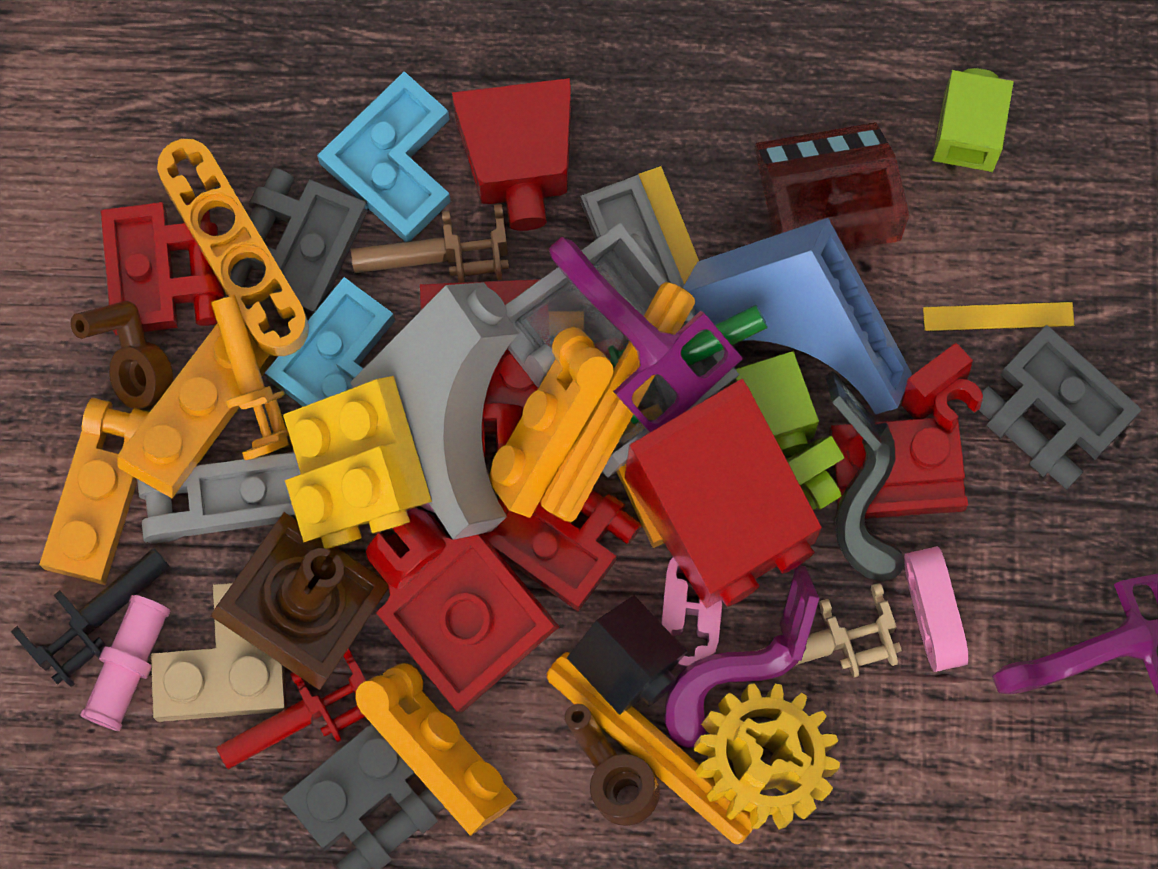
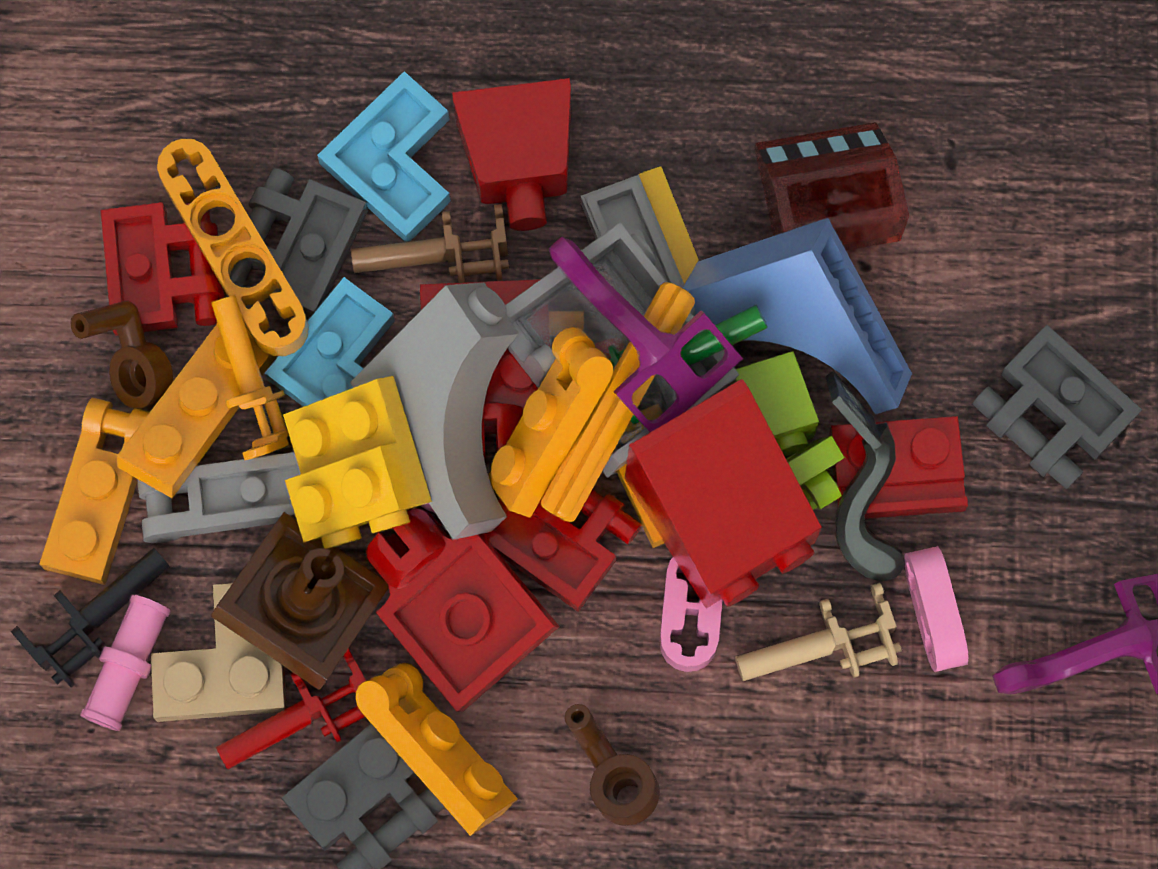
(628, 656): black brick -> none
(653, 746): light orange axle -> none
(686, 697): magenta piece -> none
(789, 766): yellow gear -> none
(939, 383): red tile -> none
(973, 119): lime brick -> none
(998, 316): yellow sticker -> none

